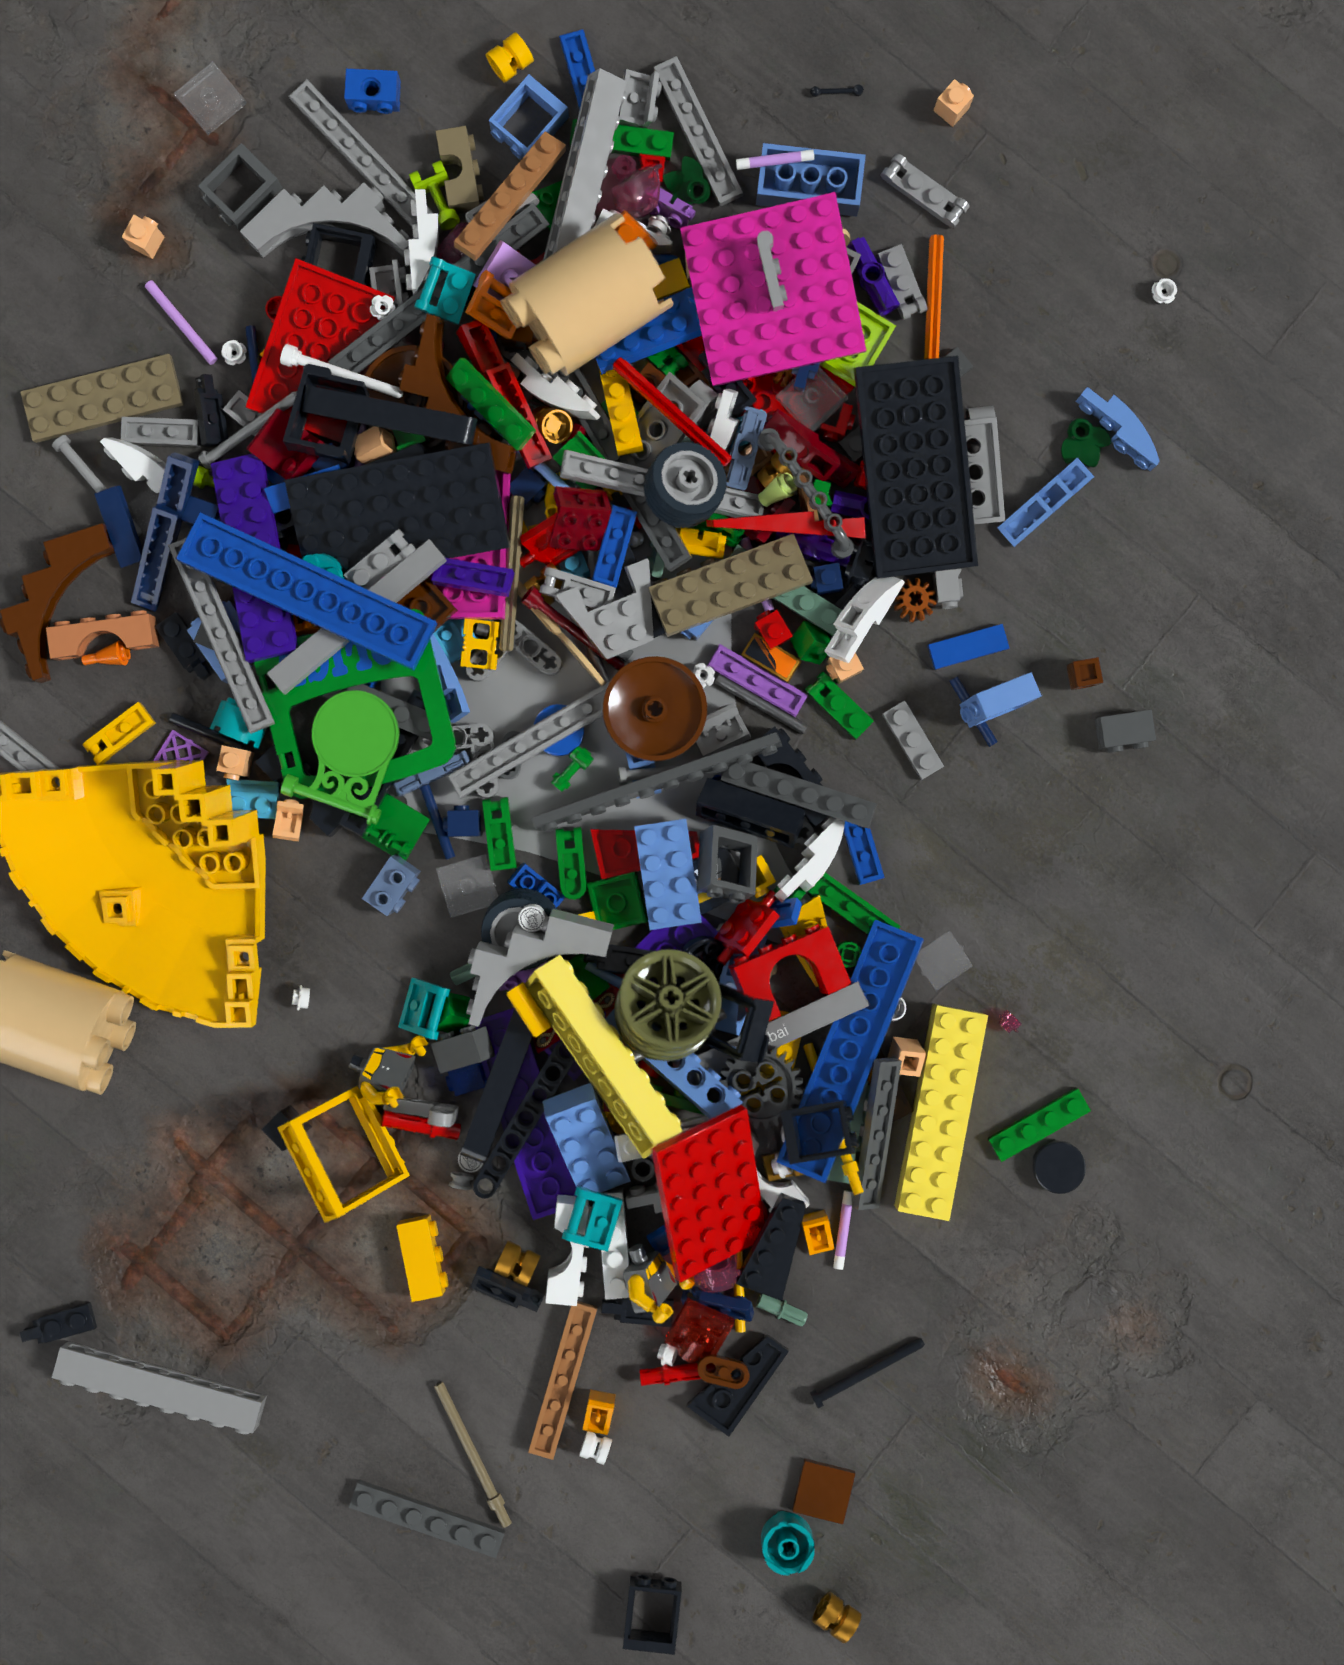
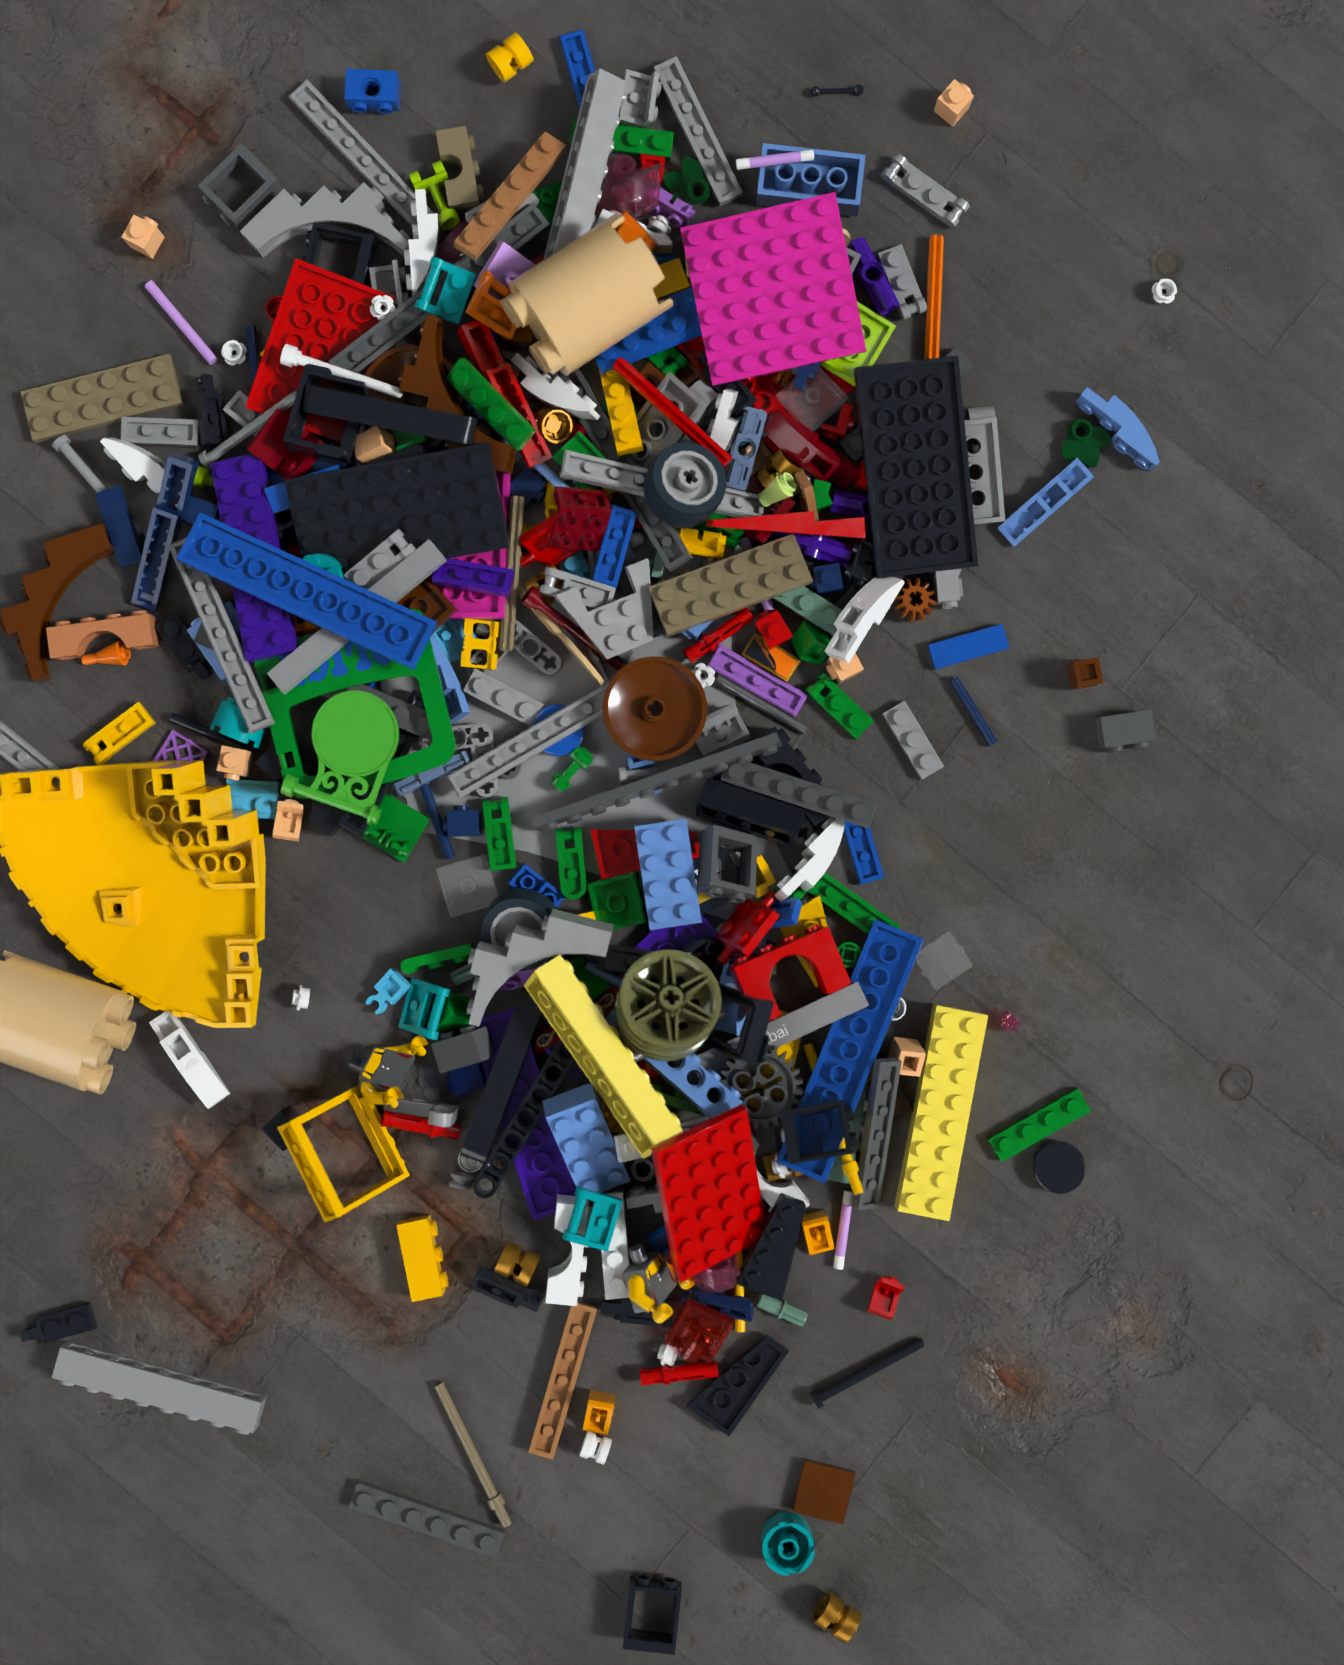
(189, 1059): none -> white slope
(210, 98): clear plate -> none
(390, 988): none -> medium azure plate
(391, 885): sand blue brick -> none
(436, 959): none -> green plate
(503, 697): none -> light grey plate
(528, 88): medium blue window -> none
(528, 1009): yellow brick -> none
(531, 917): white tile -> none
(710, 640): none -> red pin
(722, 1372): reddish brown plate -> none
(770, 440): dark grey bar -> none
(771, 270): light grey plate -> none
(885, 1297): none -> red bracket
(999, 700): medium blue window -> none

